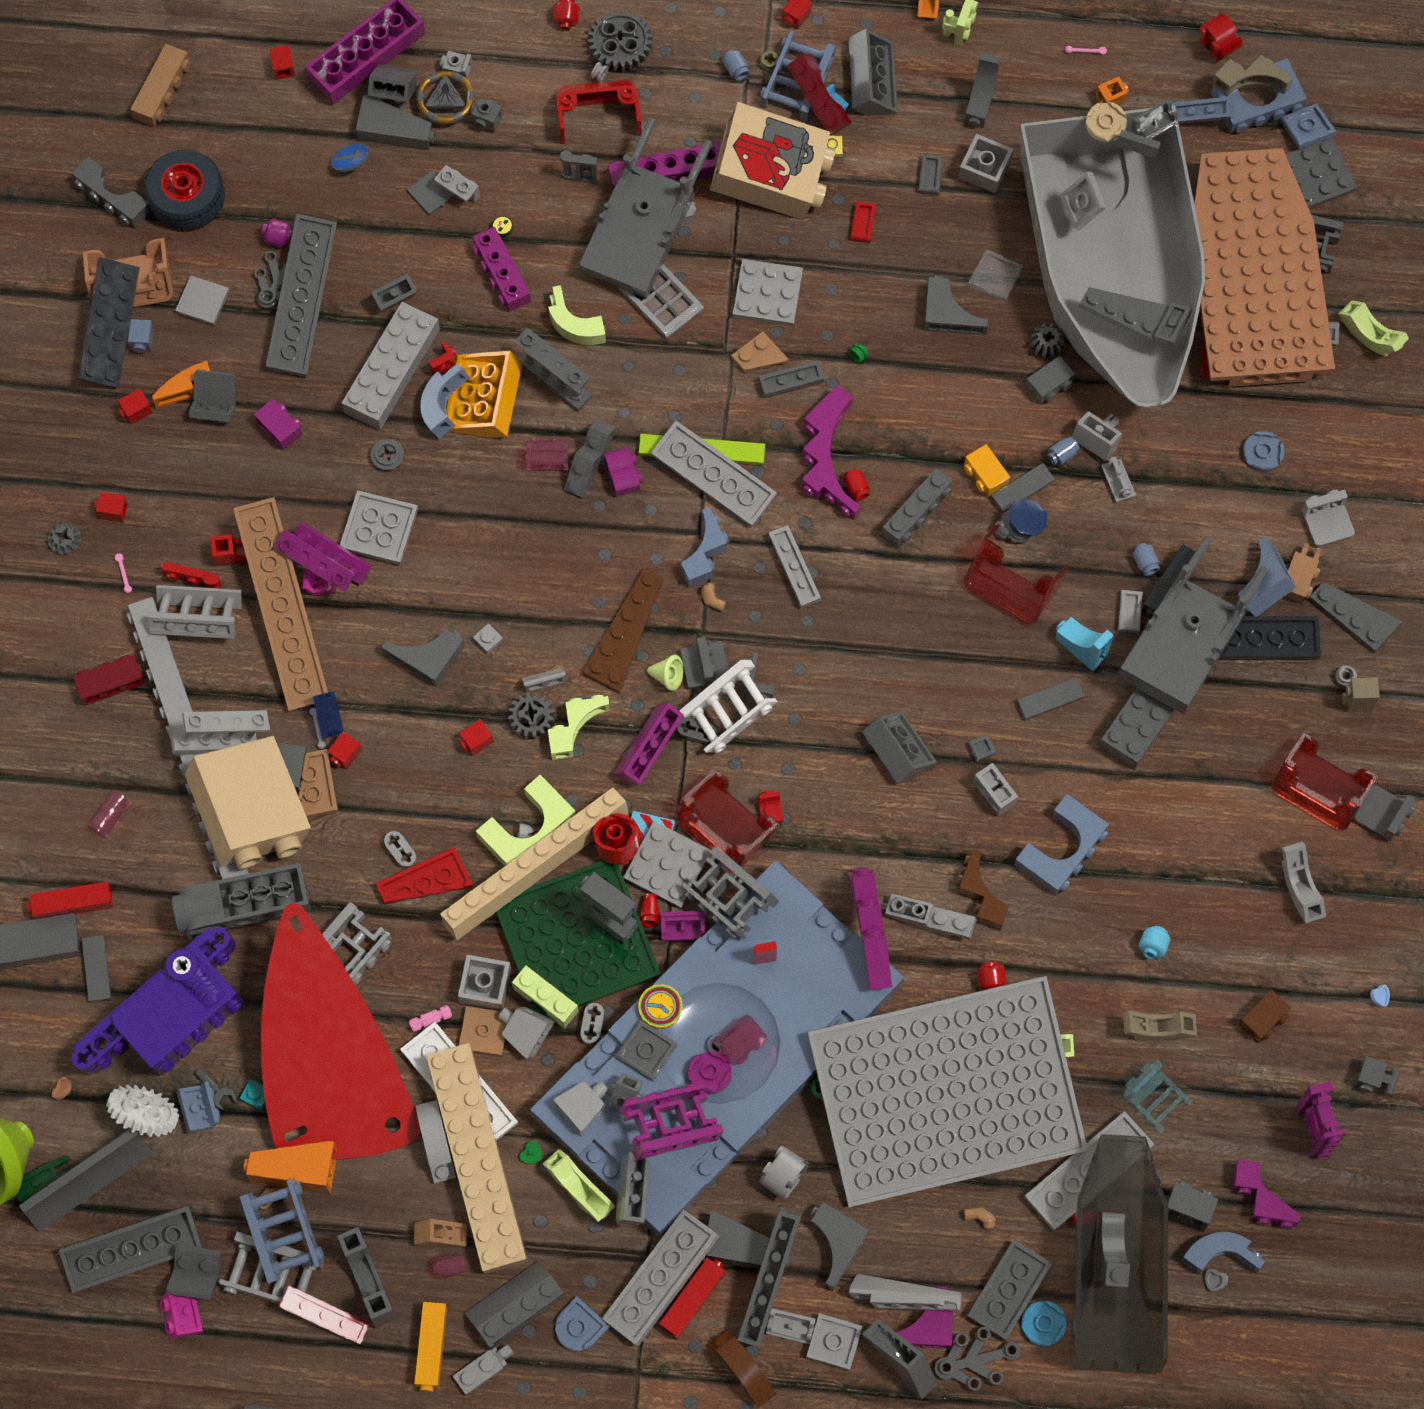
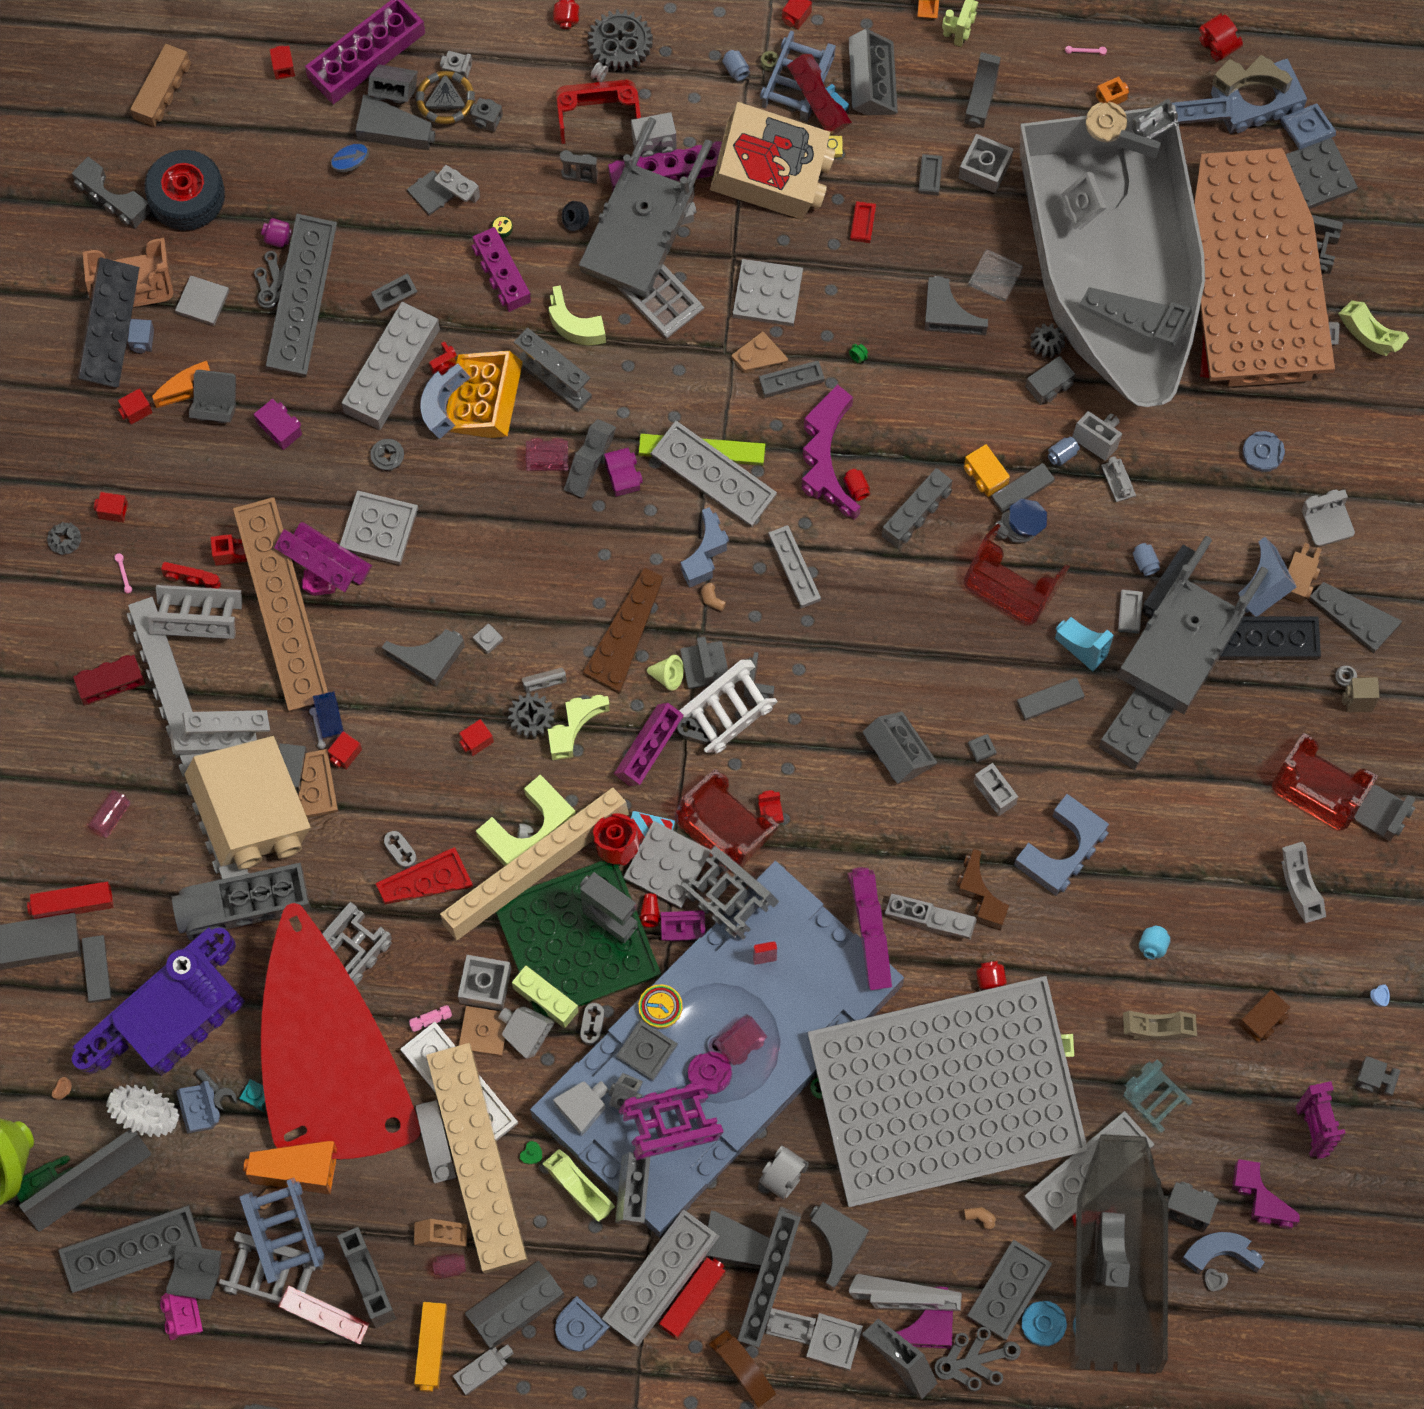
(575, 216): none -> black plate
(661, 138): none -> light grey brick

